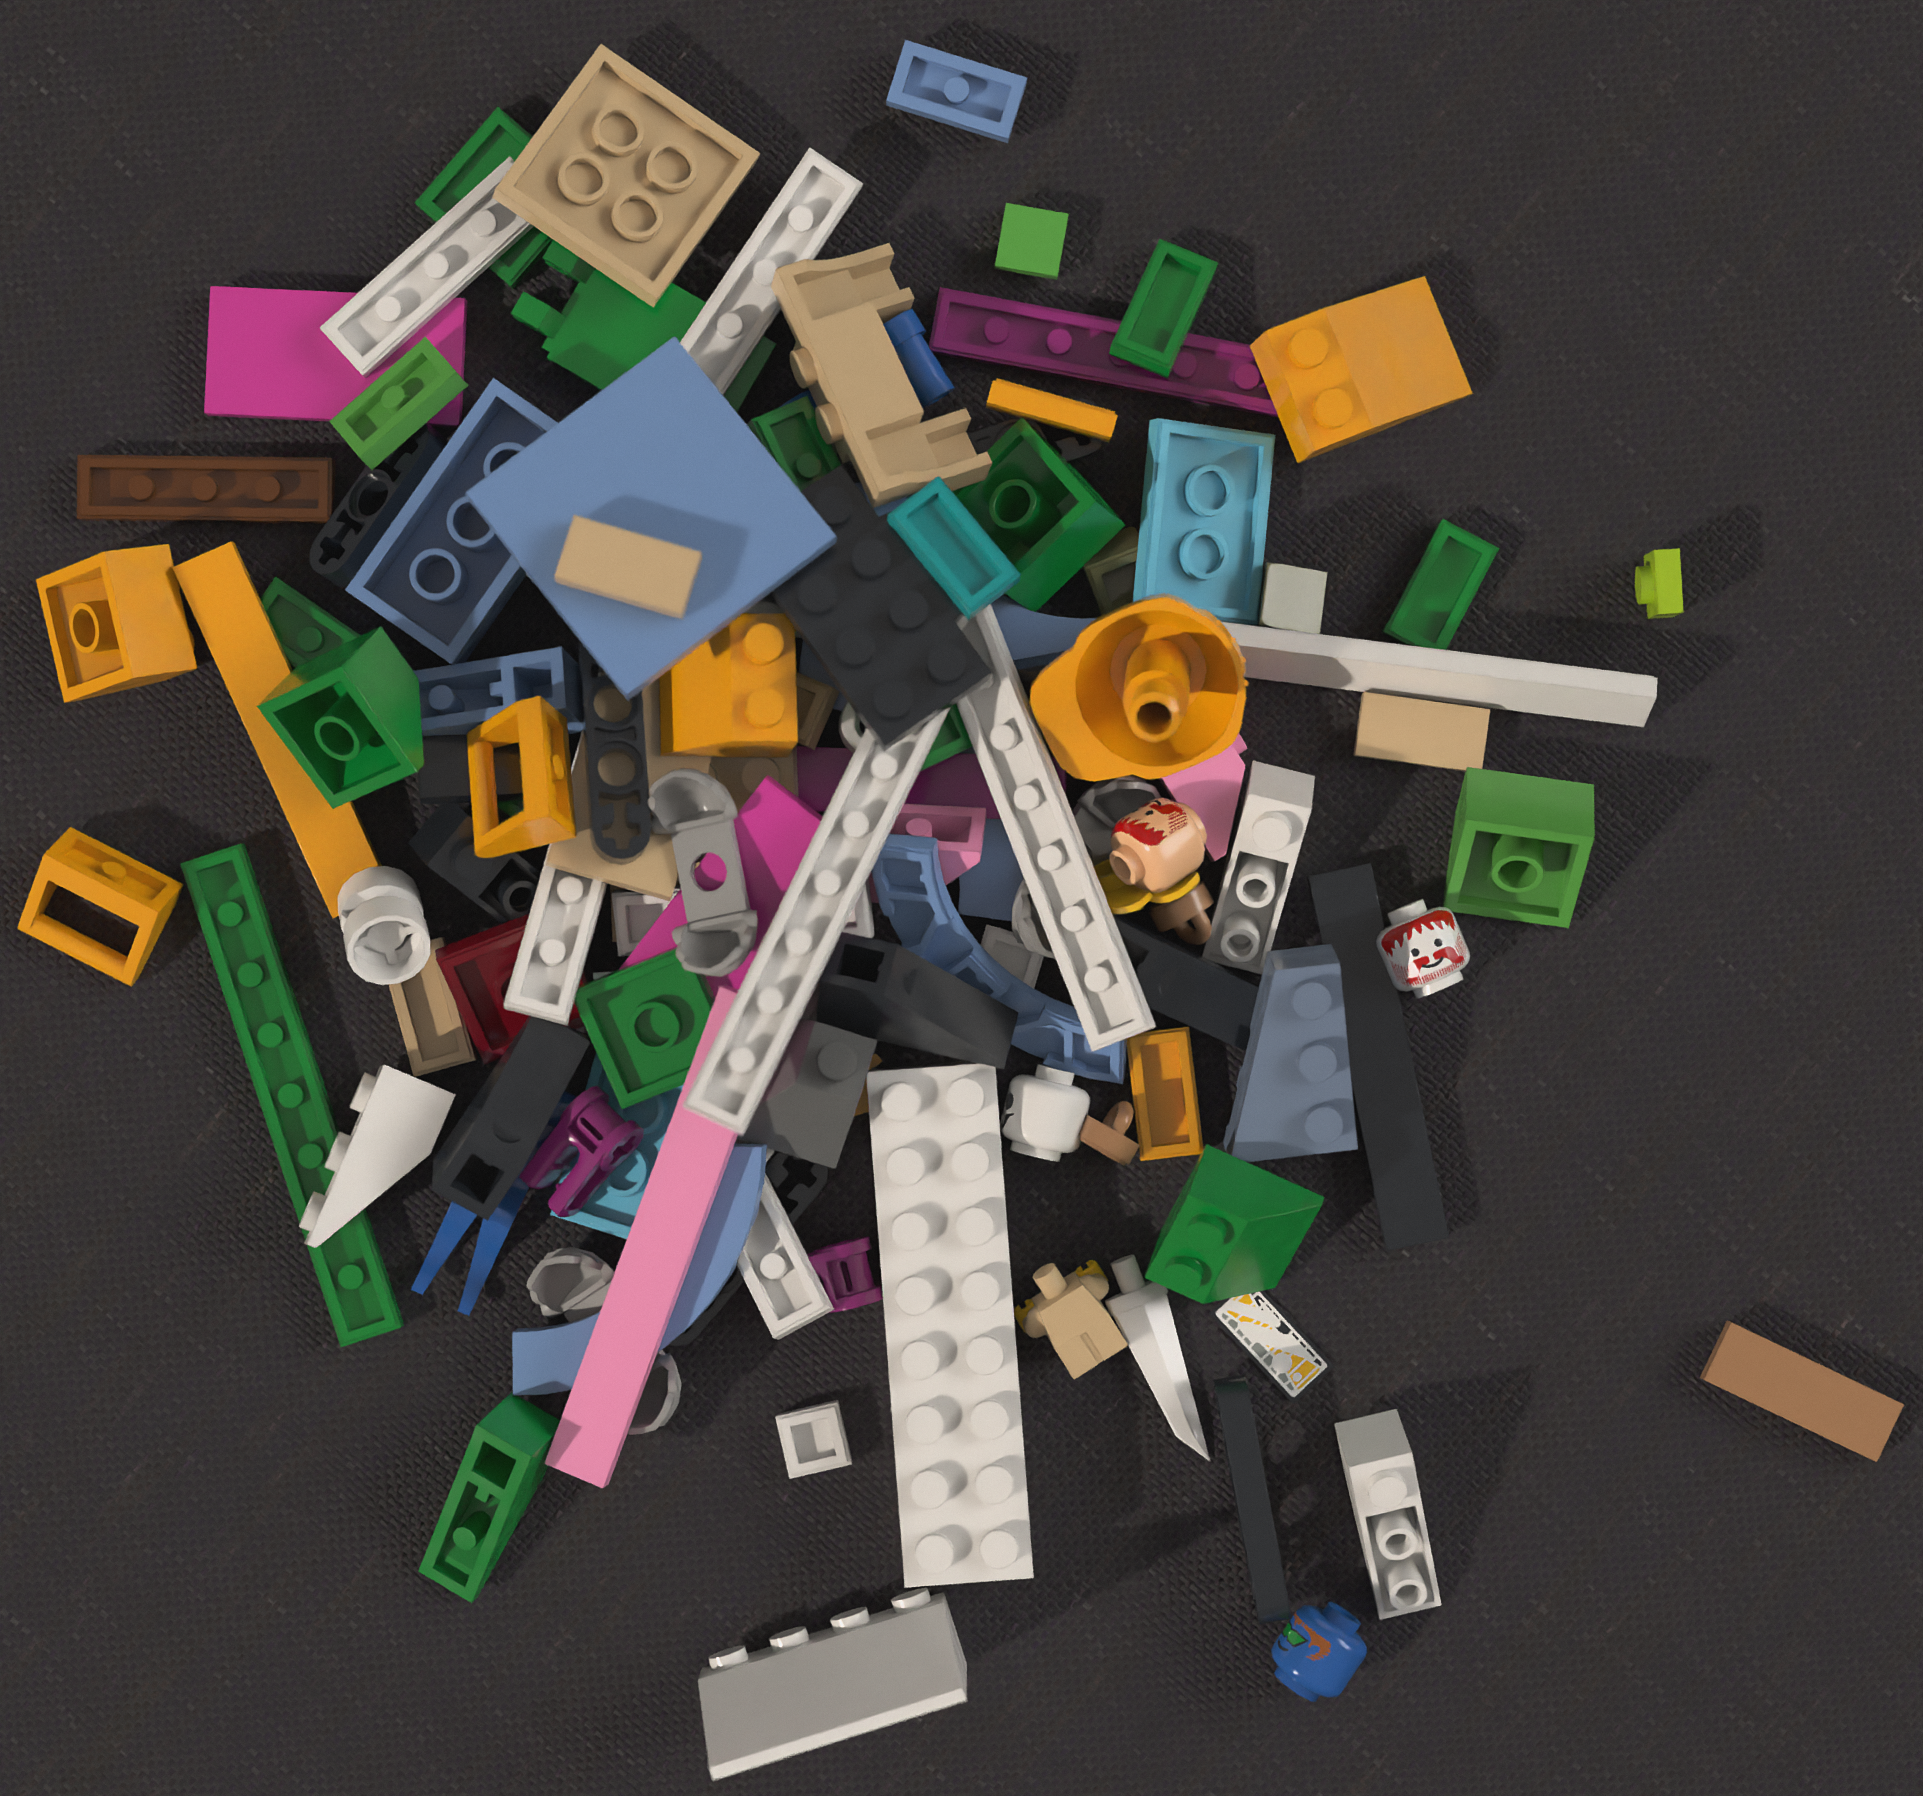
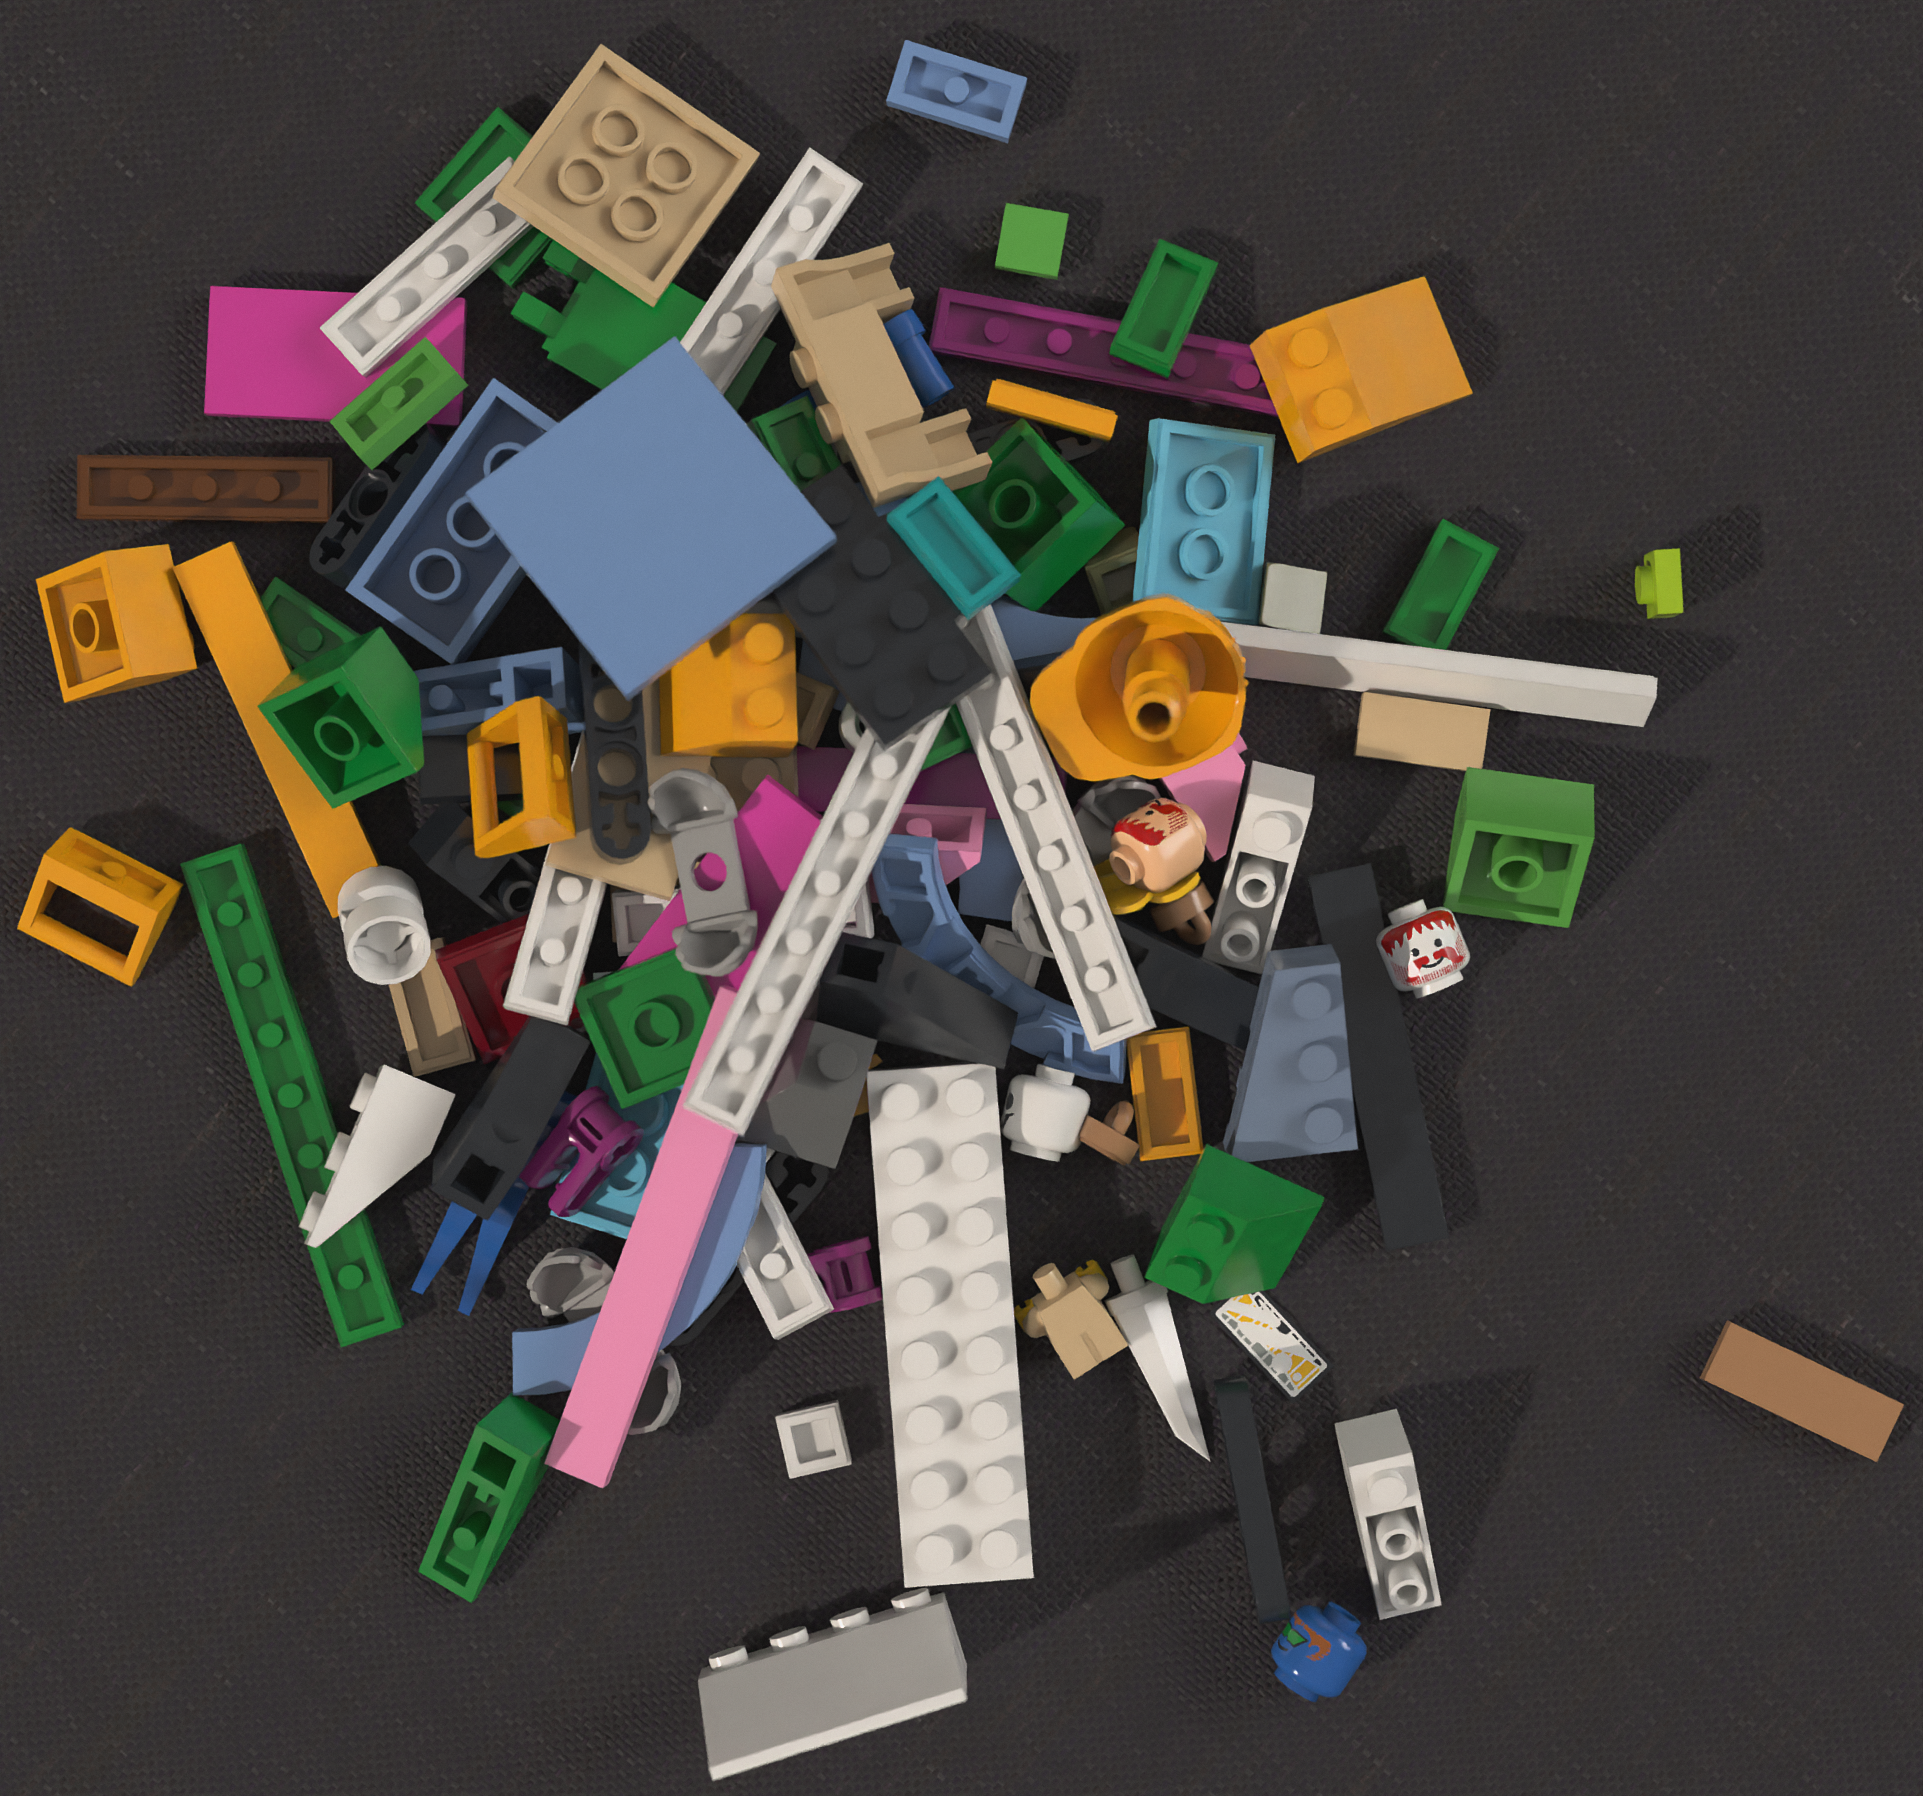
(628, 567): tan tile -> none

